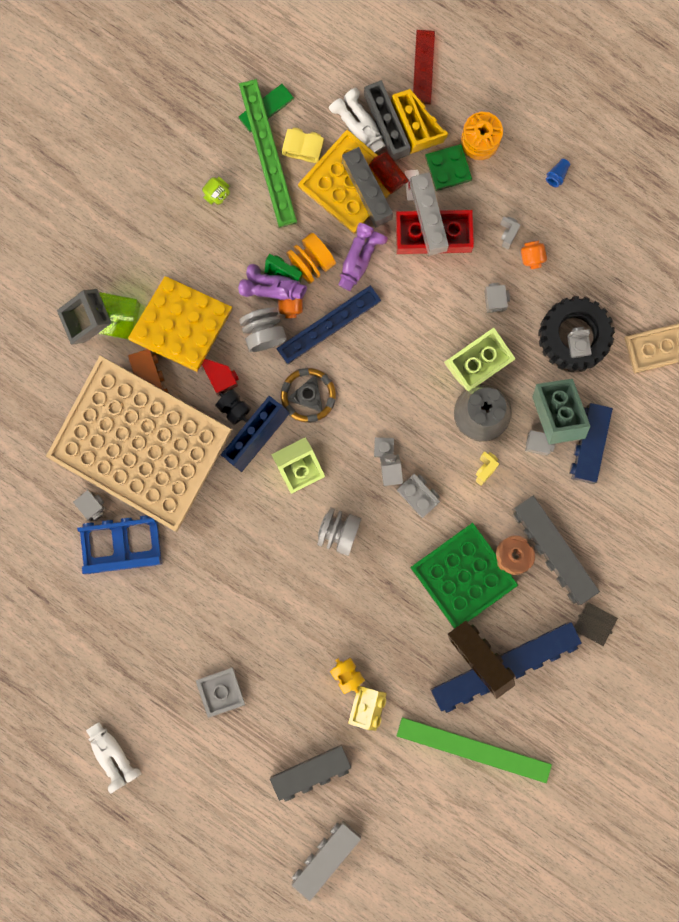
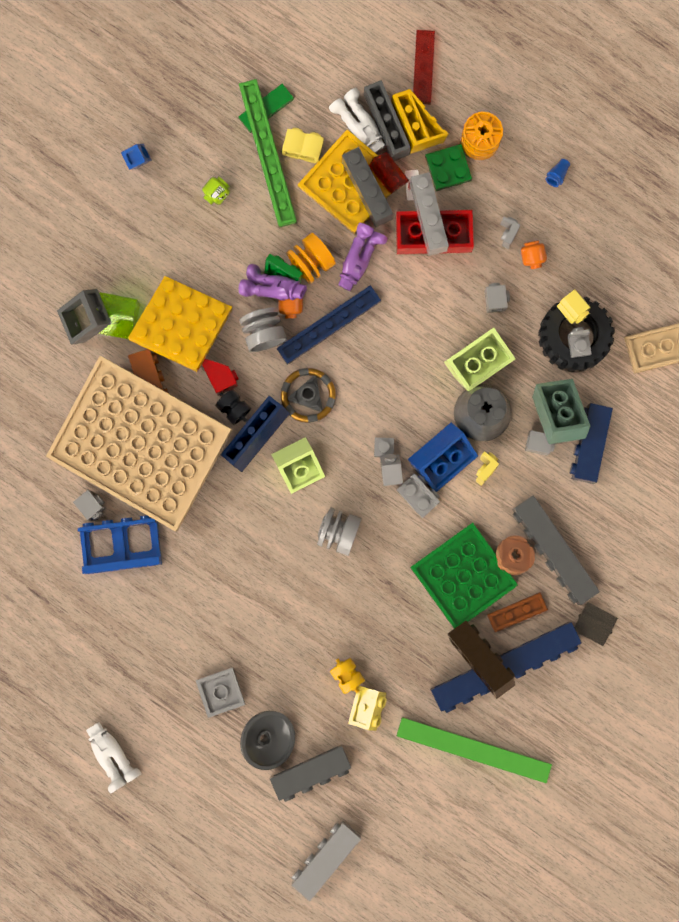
(136, 156): none -> blue brick
(276, 744): none -> dark grey dish
(443, 457): none -> blue slope
(517, 612): none -> dark orange tile
(574, 307): none -> light yellow brick

